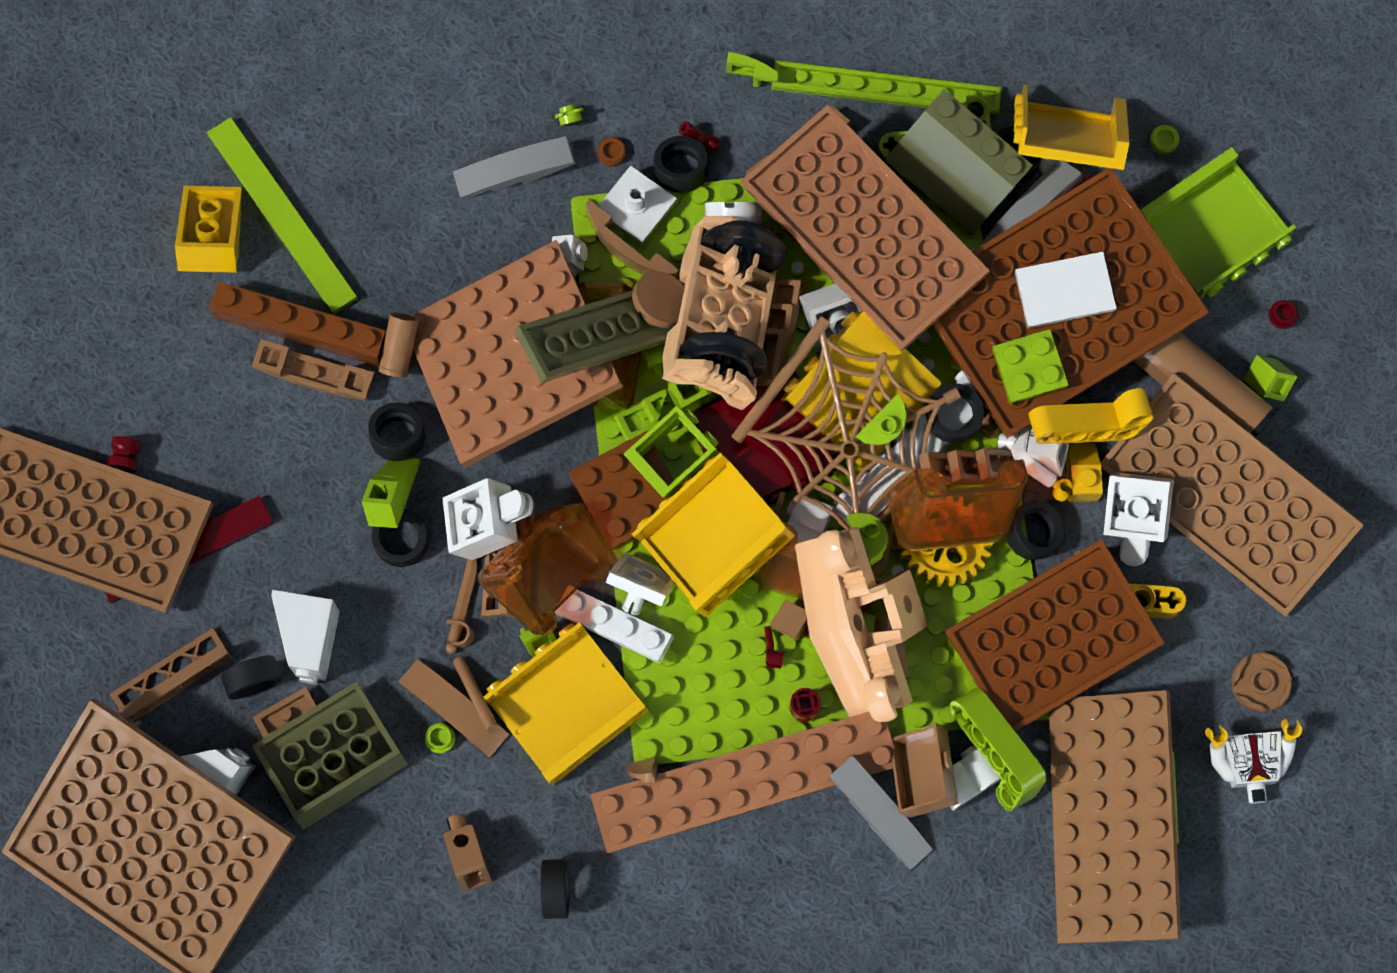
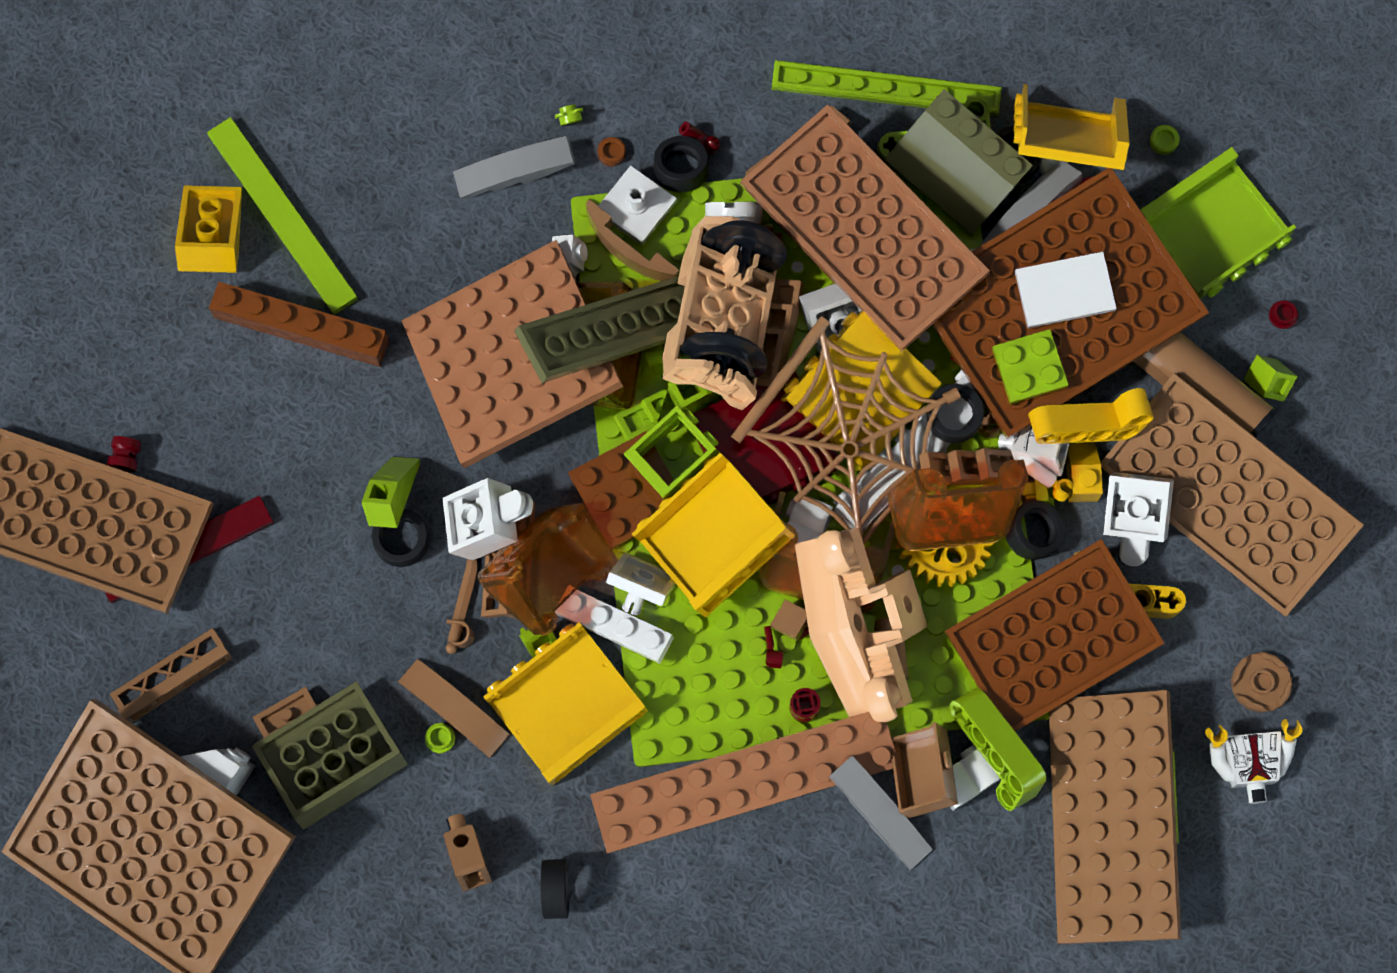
(251, 677): black tyre -> none
(307, 633): white slope -> none
(312, 372): medium nougat slope -> none
(396, 412): black tyre -> none
(398, 345): medium nougat pin -> none
(475, 694): medium nougat bar -> none
(644, 770): medium nougat tile -> none
(658, 298): medium nougat tile -> none
(751, 67): lime slope -> none
(872, 533): lime plate -> none
(885, 425): lime plate -> none
(1039, 492): none -> tile

